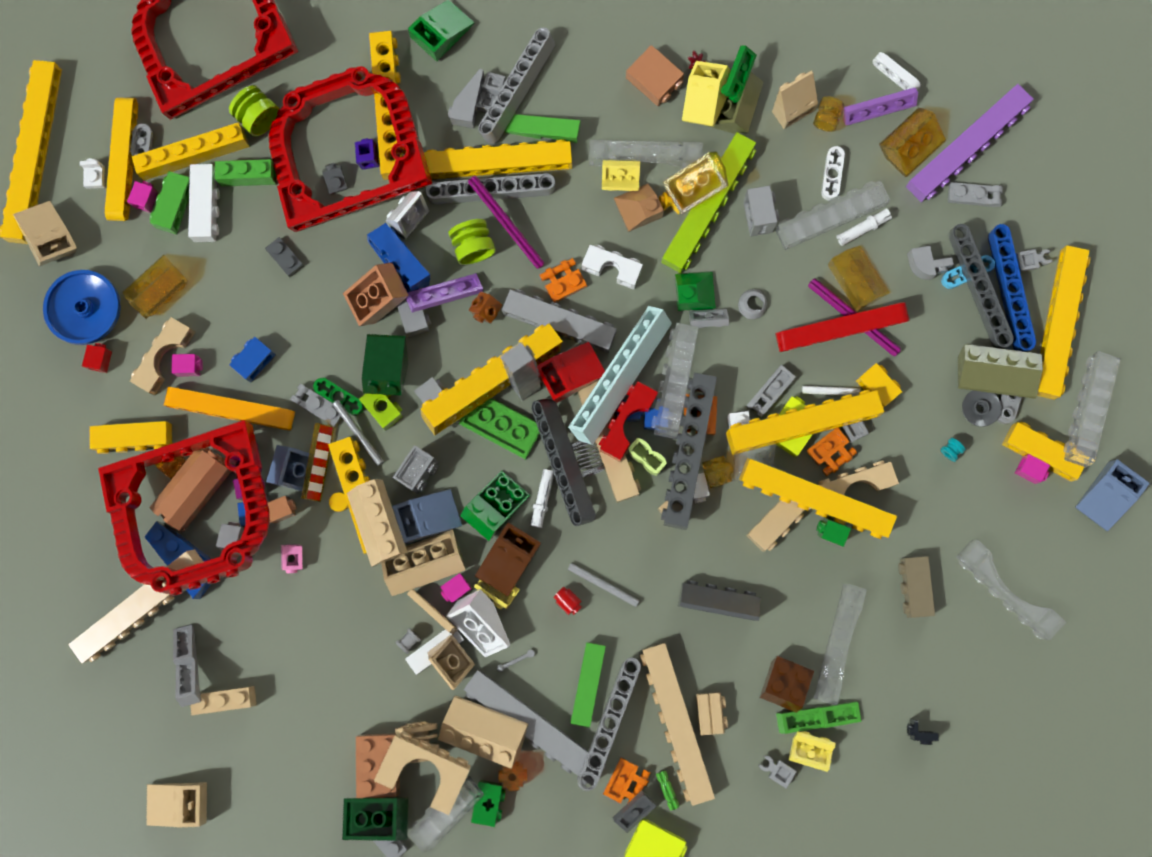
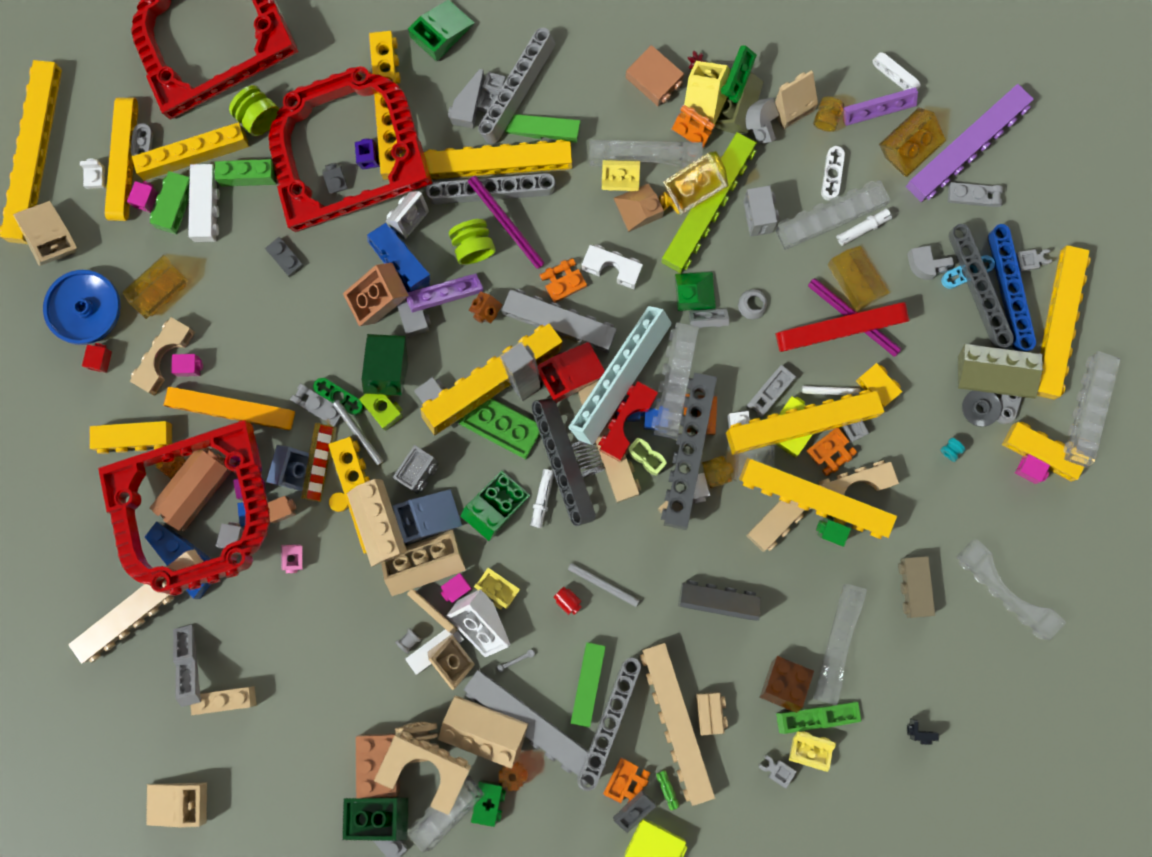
(252, 359): blue brick -> none
(508, 559): reddish brown slope -> none
(691, 129): none -> orange plate
(759, 118): none -> light grey brick
(1112, 494): sand blue slope -> none

